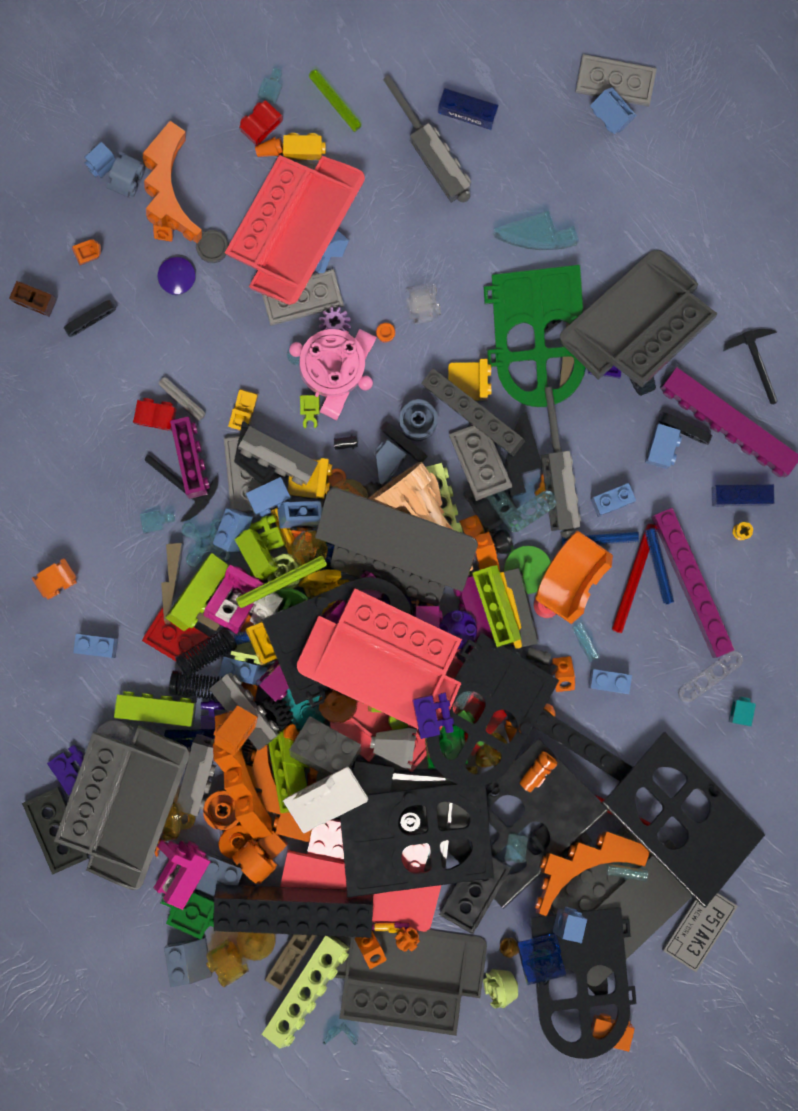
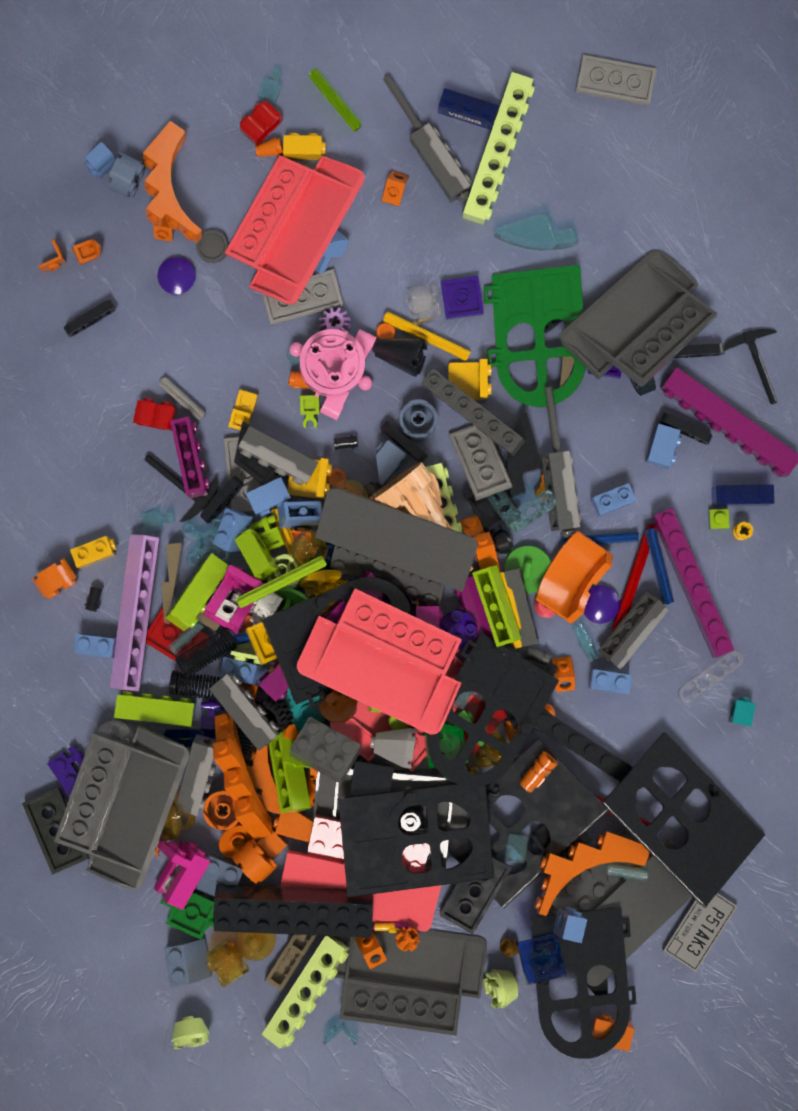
(32, 298): reddish brown brick -> none
(55, 263): none -> orange bracket
(93, 552): none -> yellow brick
(93, 599): none -> black pin
(134, 612): none -> lavender brick
(184, 638): none -> clear light blue pin
(189, 1032): none -> yellowish green cone
(222, 499): none -> black beam
(235, 730): orange brick -> none
(296, 381): none -> orange cone
(325, 799): white bracket -> none
(394, 188): none -> orange bracket
(402, 353): none -> black cone
(427, 718): dark purple plate -> none
(430, 337): none -> yellow axle
(462, 297): none -> dark purple plate
(517, 85): none -> yellowish green brick
(602, 604): none -> dark purple dish
(612, 110): medium blue brick -> none
(633, 630): none -> dark grey piece
(702, 350): none -> black beam
(718, 519): none -> lime plate

